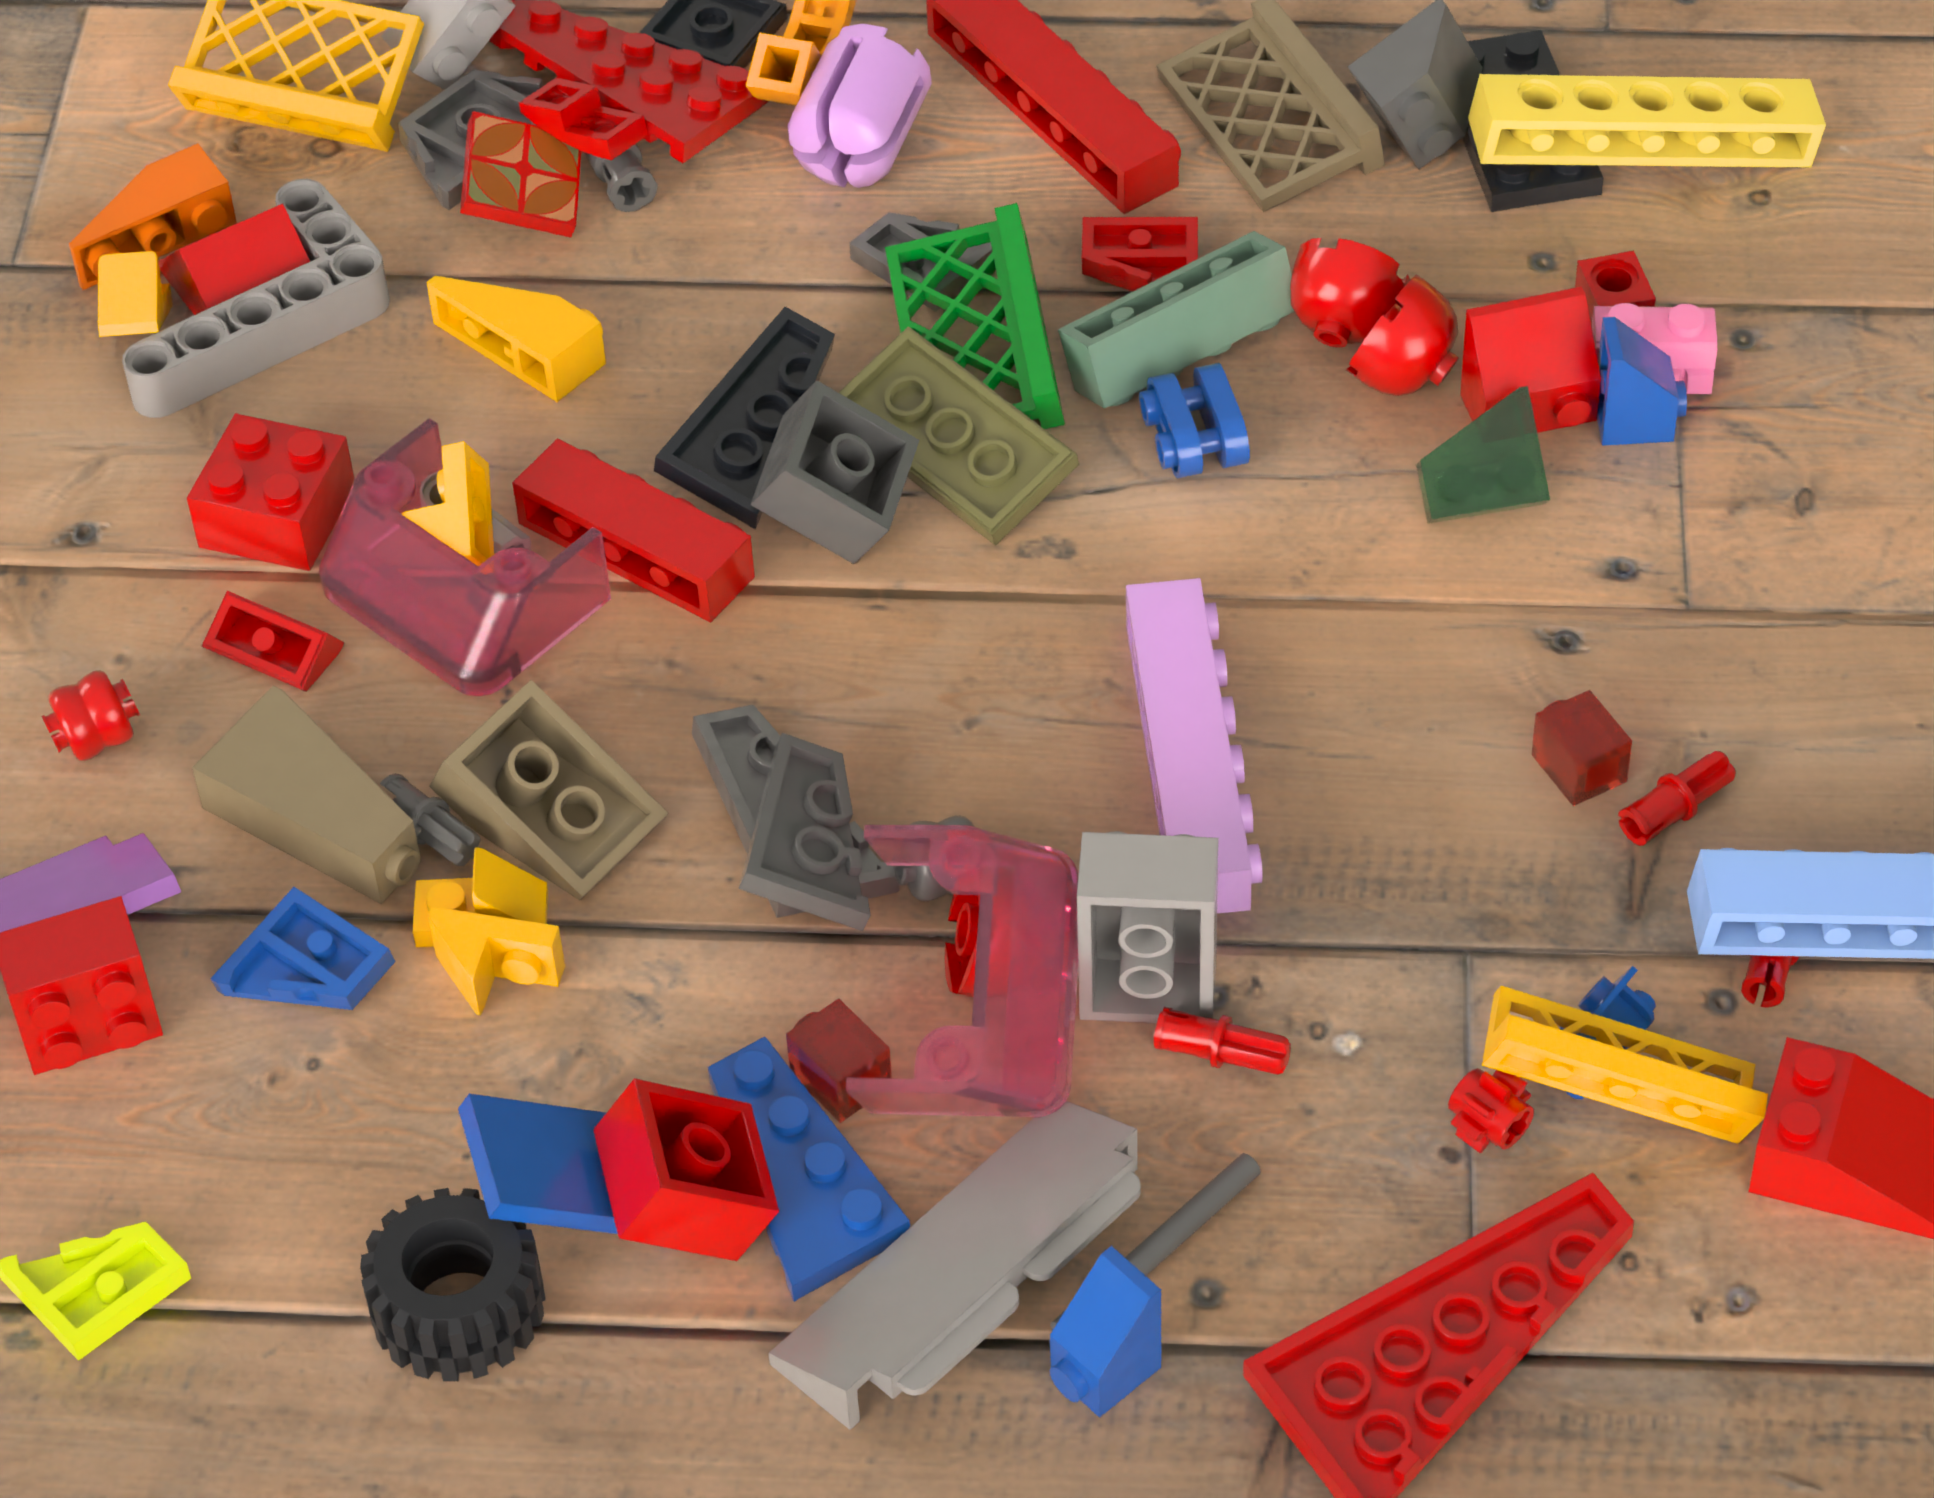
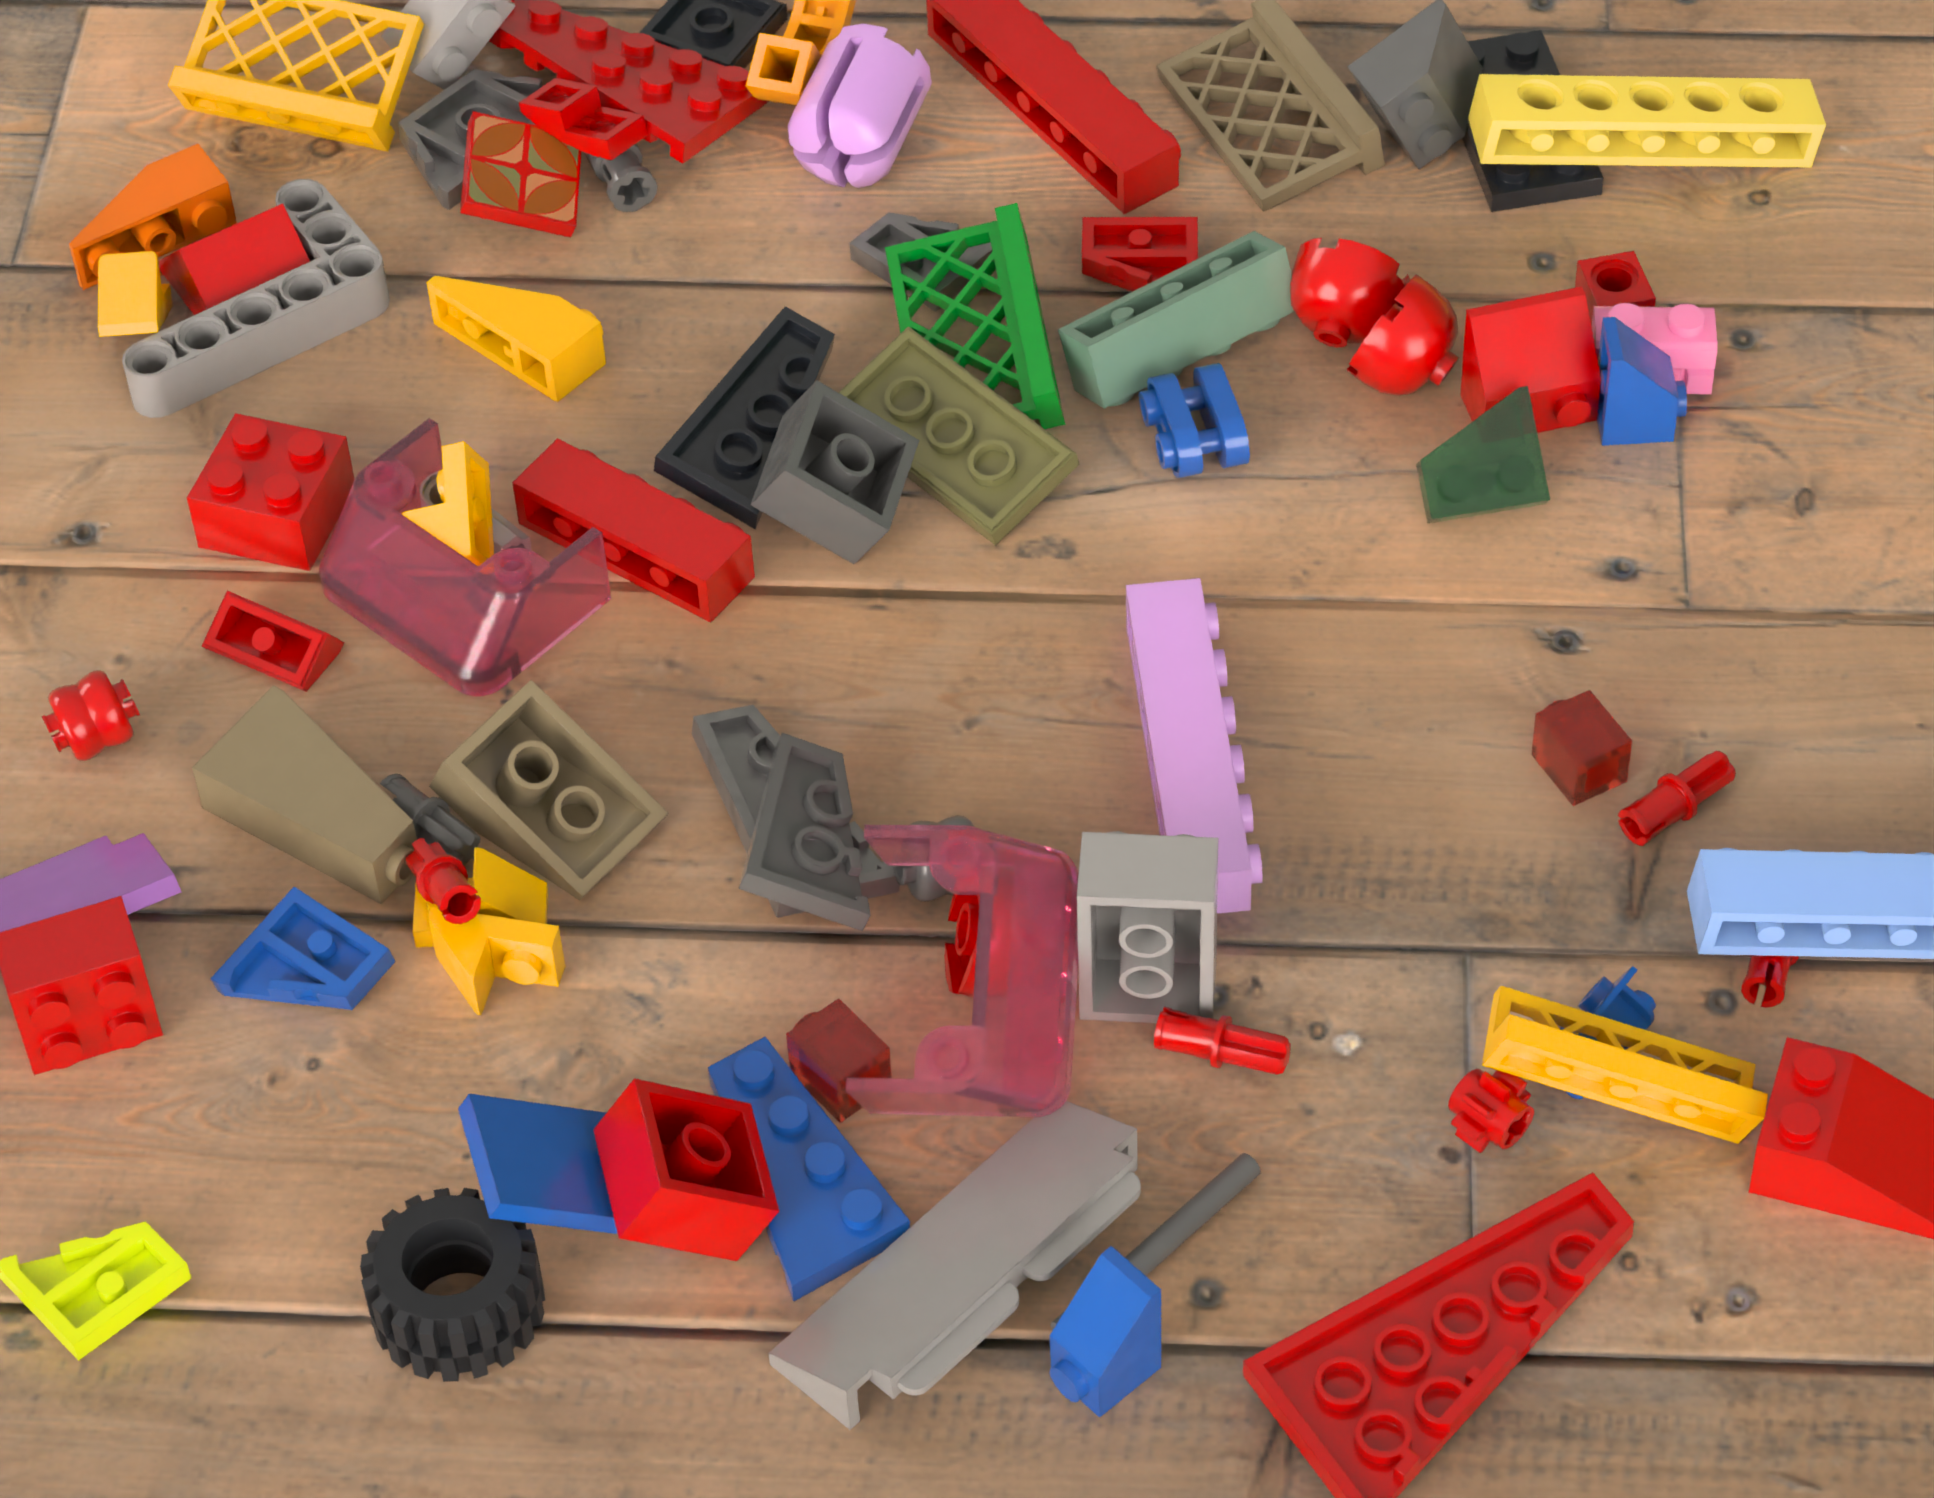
(443, 882): none -> red axle

